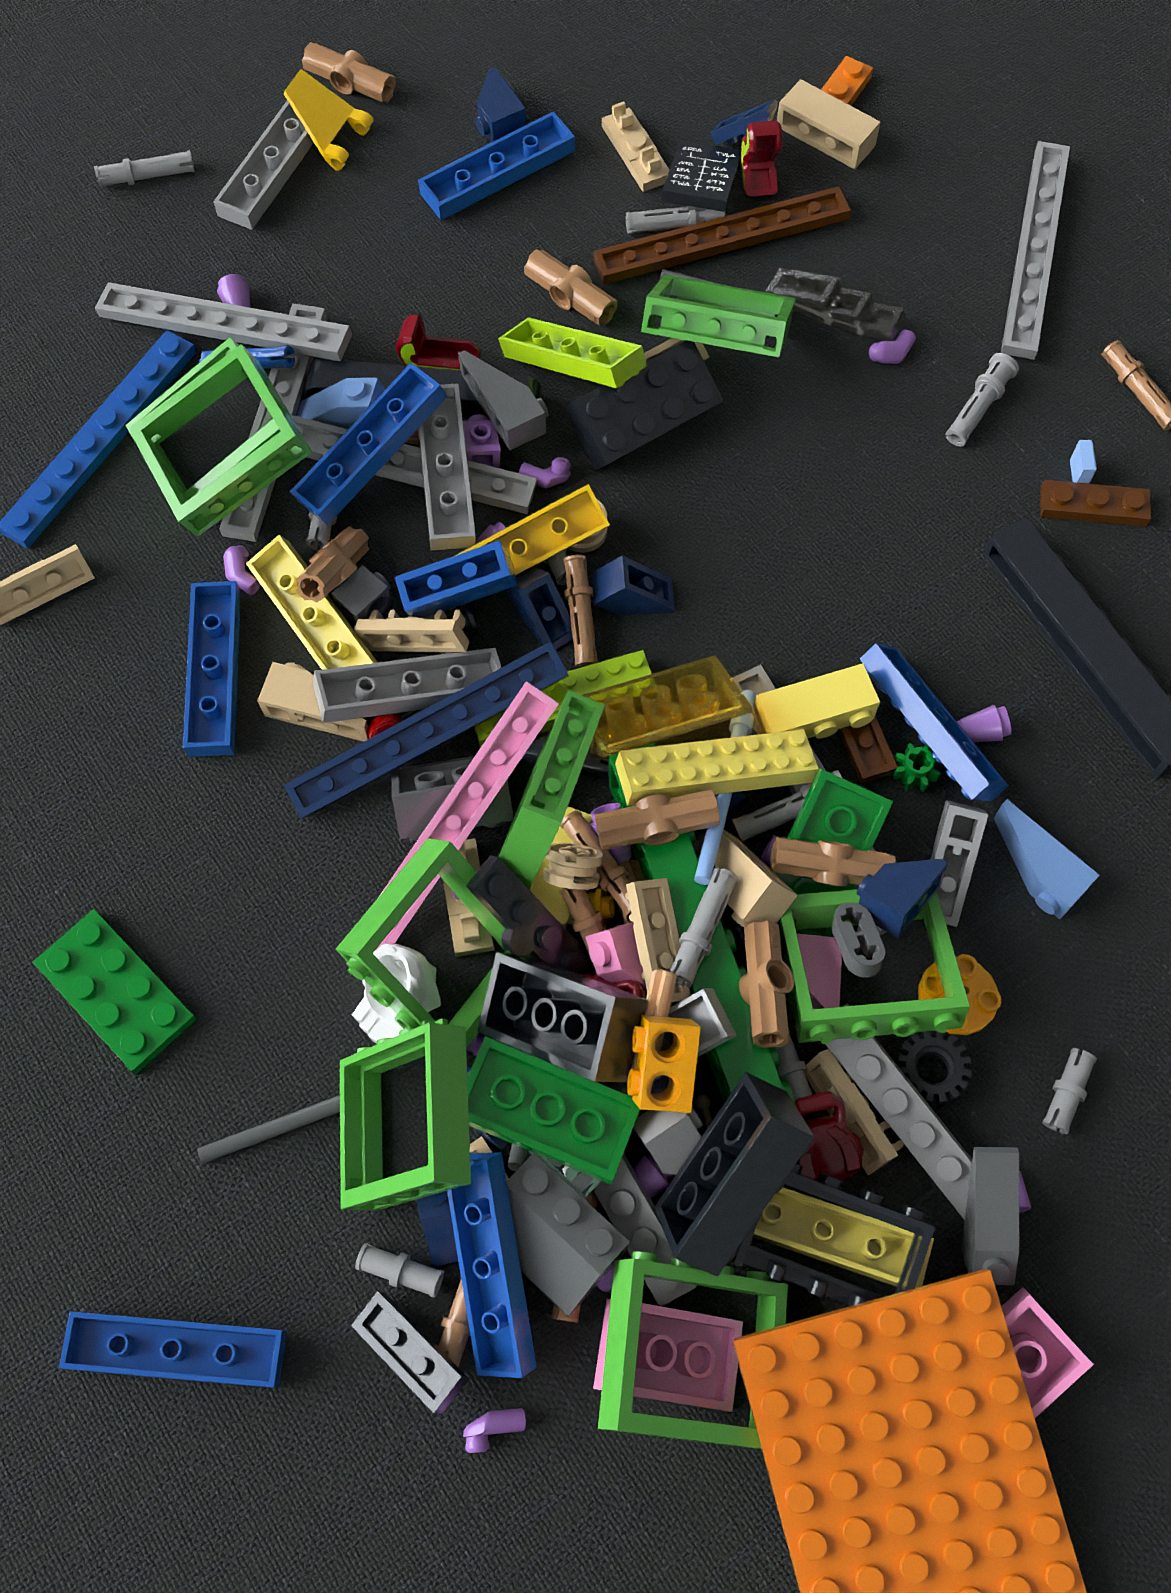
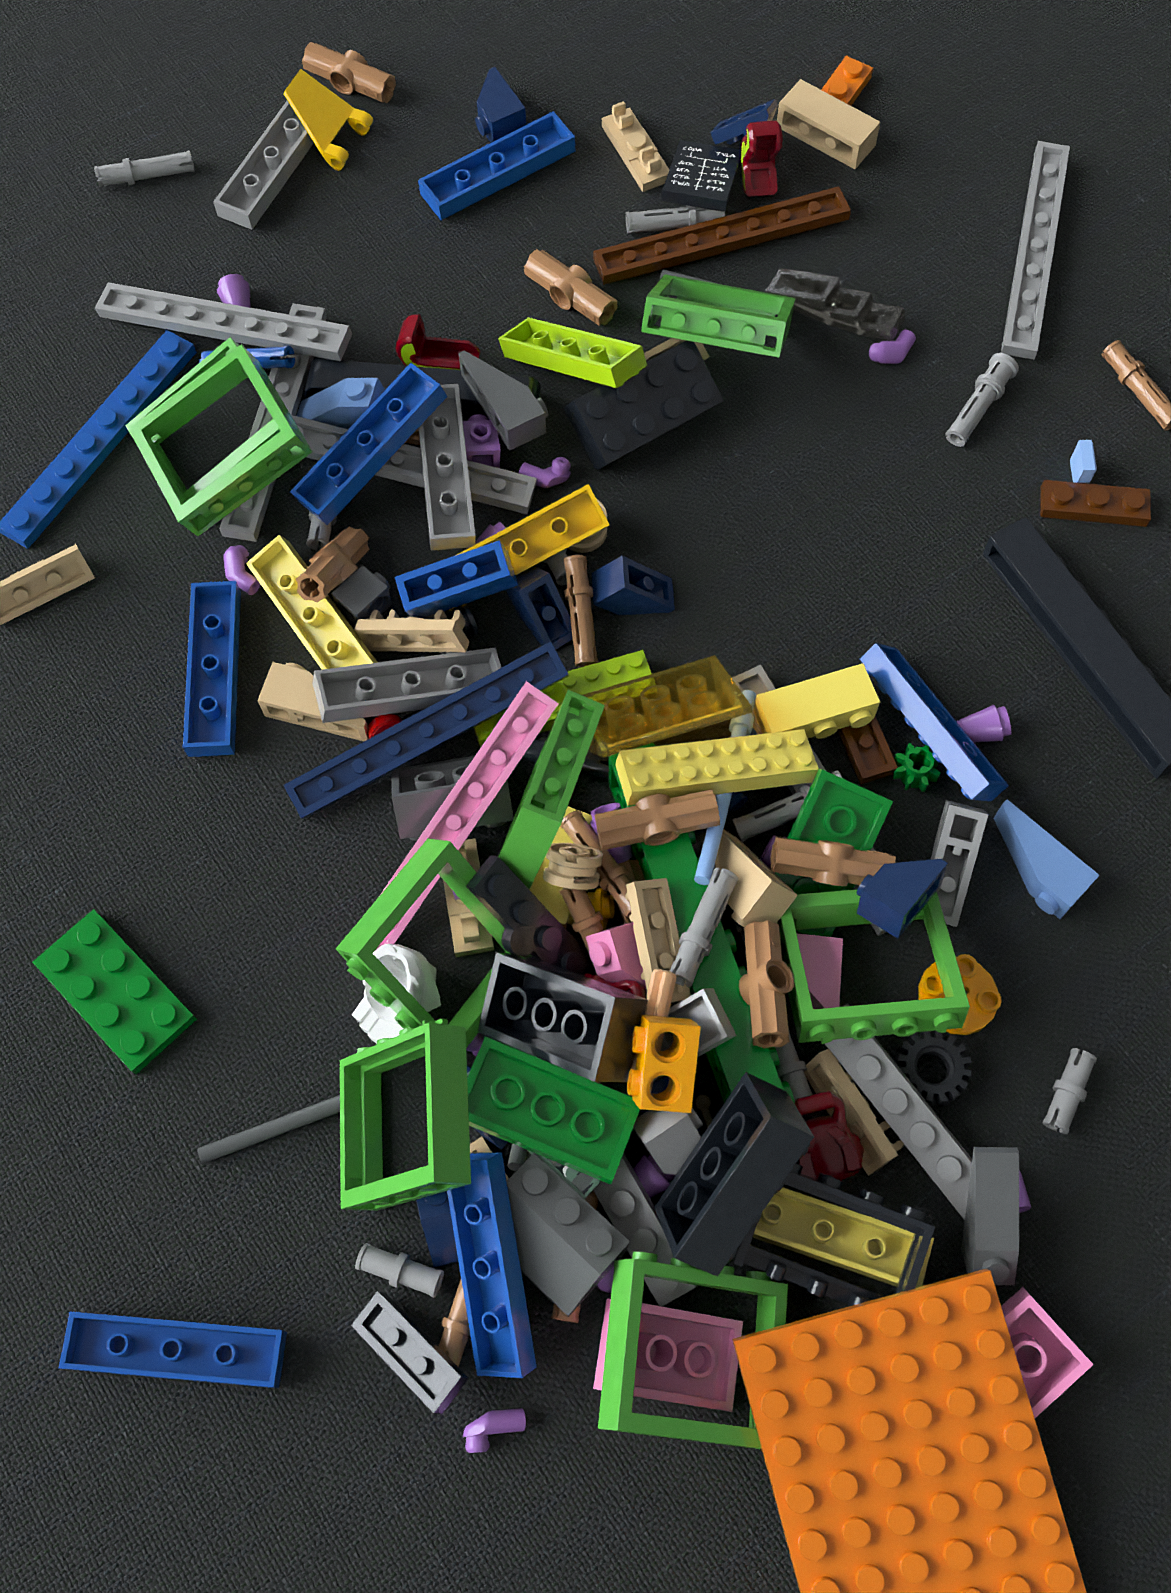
(851, 941): dark grey beam -> none

